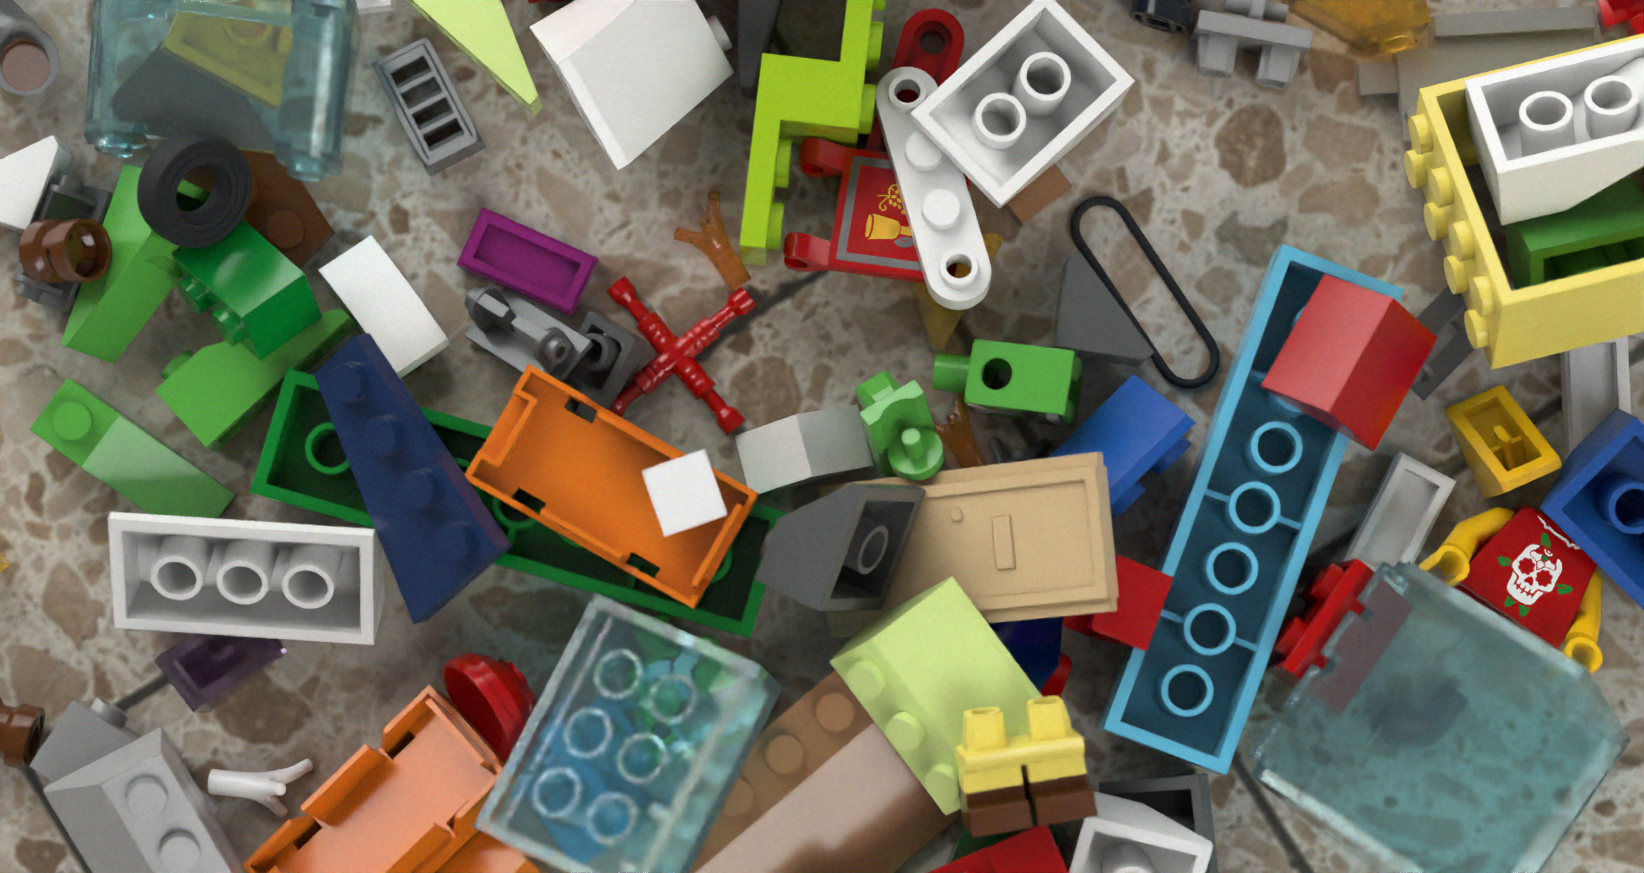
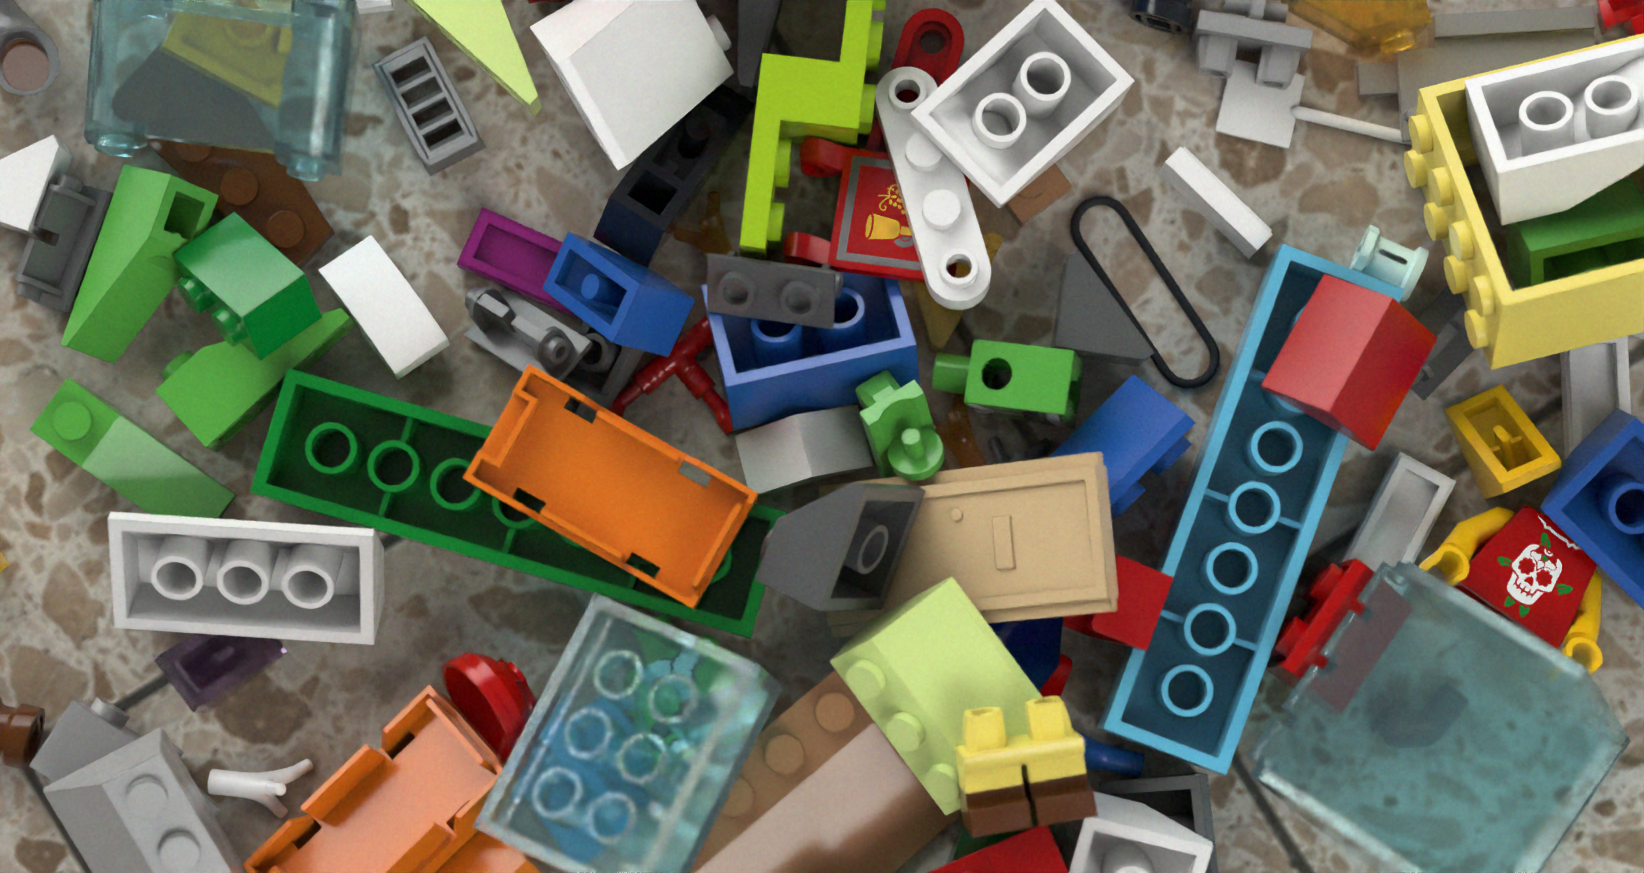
(65, 250): reddish brown wheel -> none
(166, 169): black tyre -> none
(414, 490): dark blue wing -> none
(618, 296): none -> blue slope
(670, 176): none -> black slope
(684, 493): white slope -> none
(772, 290): none -> dark grey hinge
(794, 369): none -> blue slope
(1111, 759): none -> blue bar
(1215, 201): none -> white tile
(1270, 113): none -> white piece
(1389, 261): none -> light aqua bush

